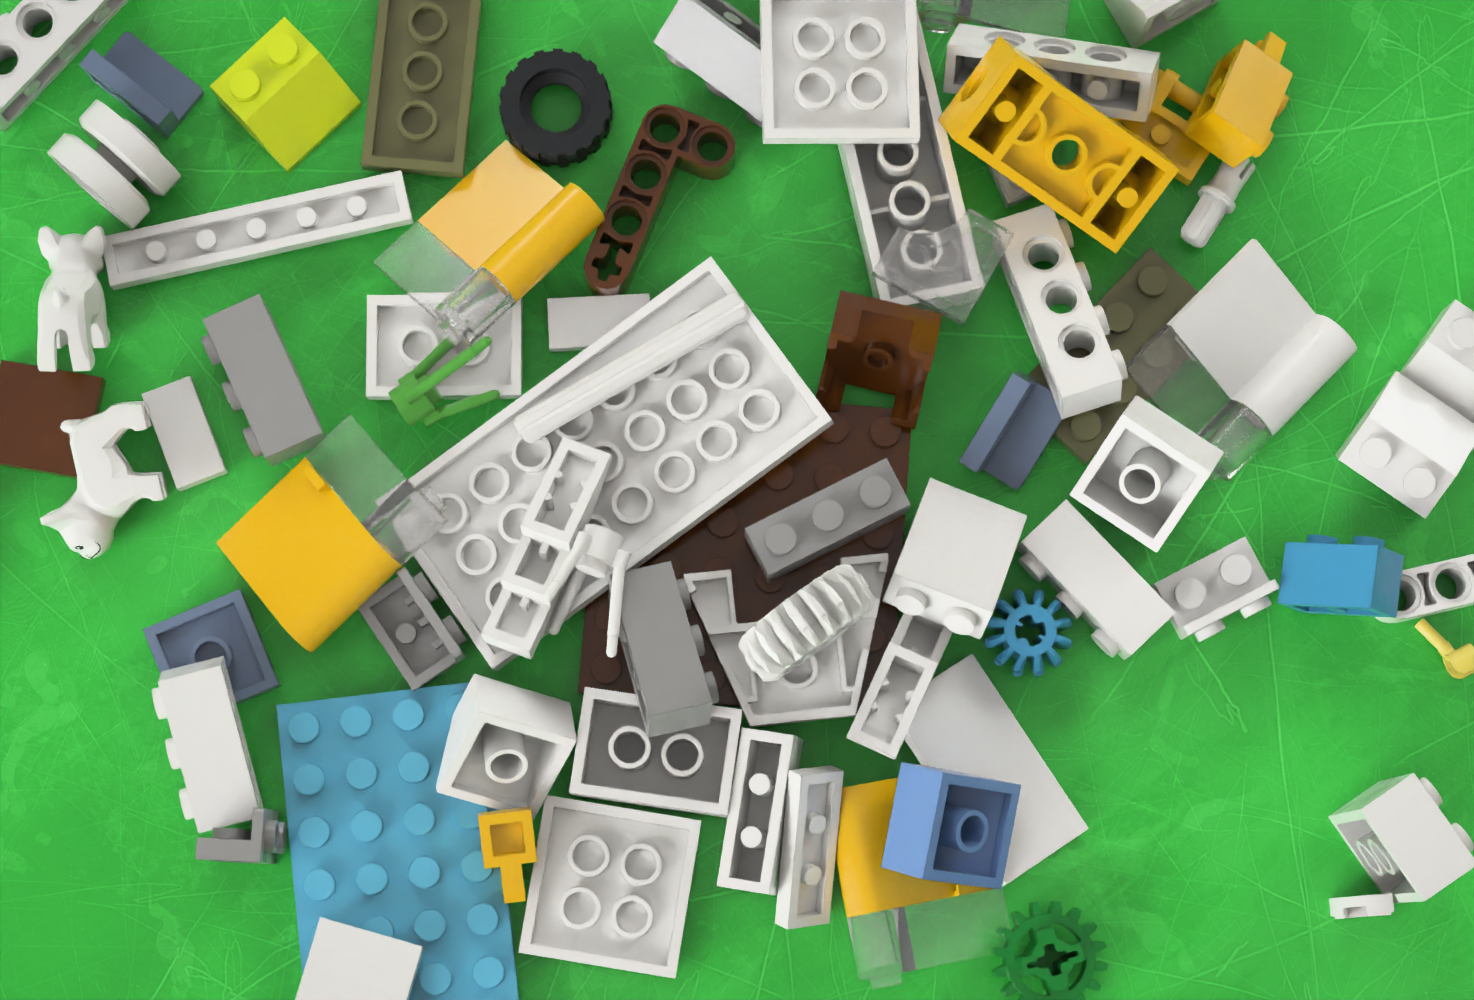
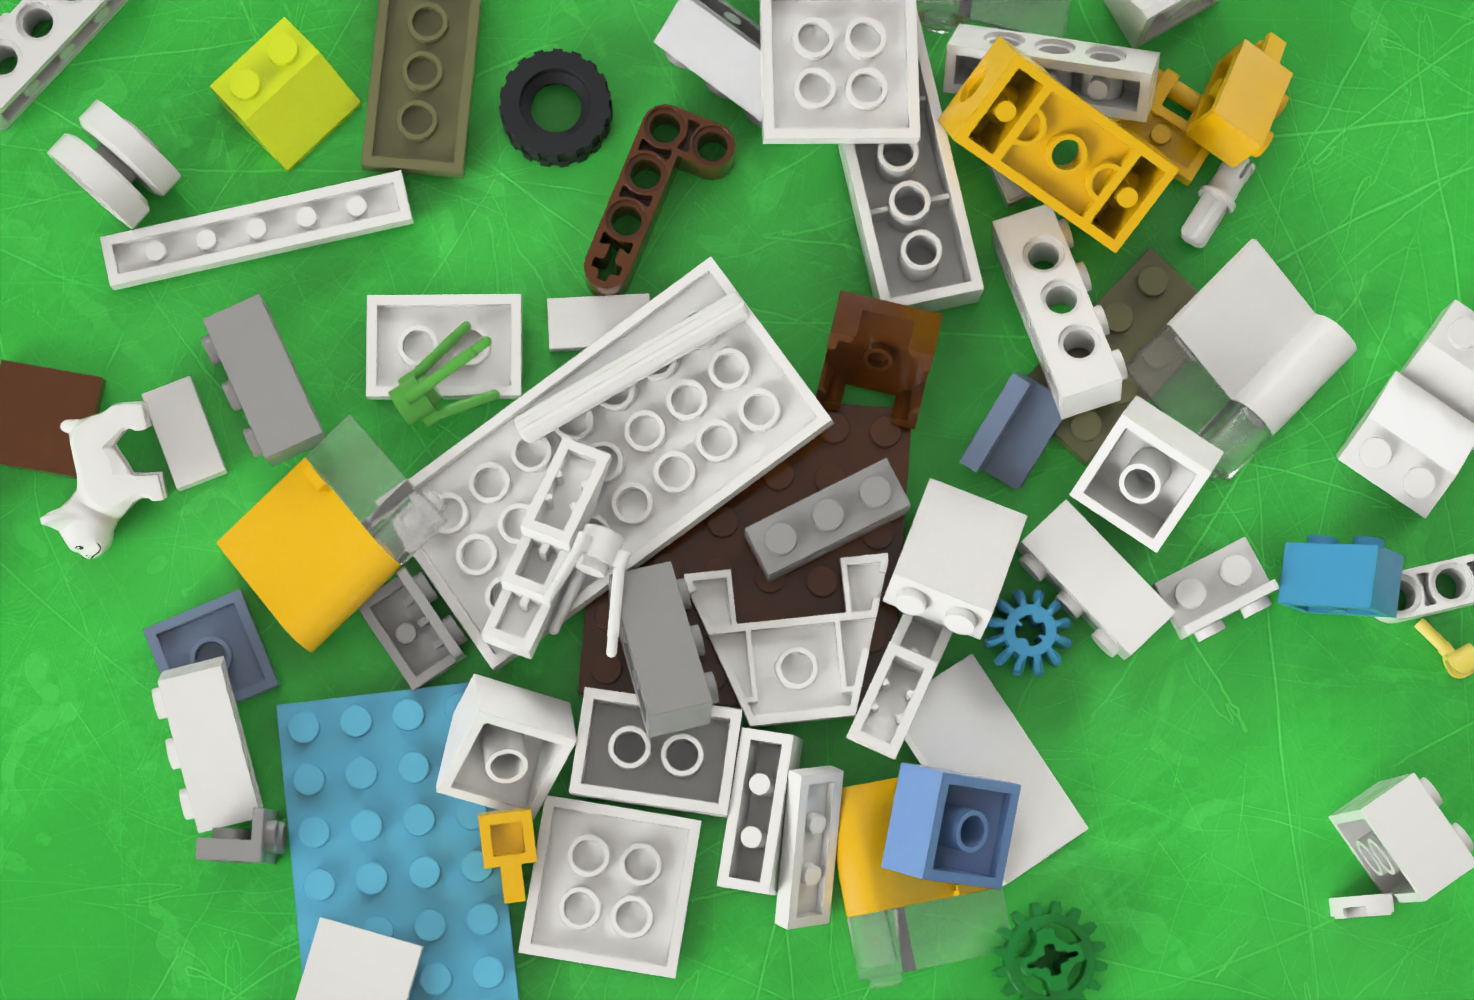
(72, 299): white animal -> none
(144, 83): sand blue panel -> none
(488, 243): yellow door -> none
(806, 622): white gear -> none
(946, 266): clear tile -> none

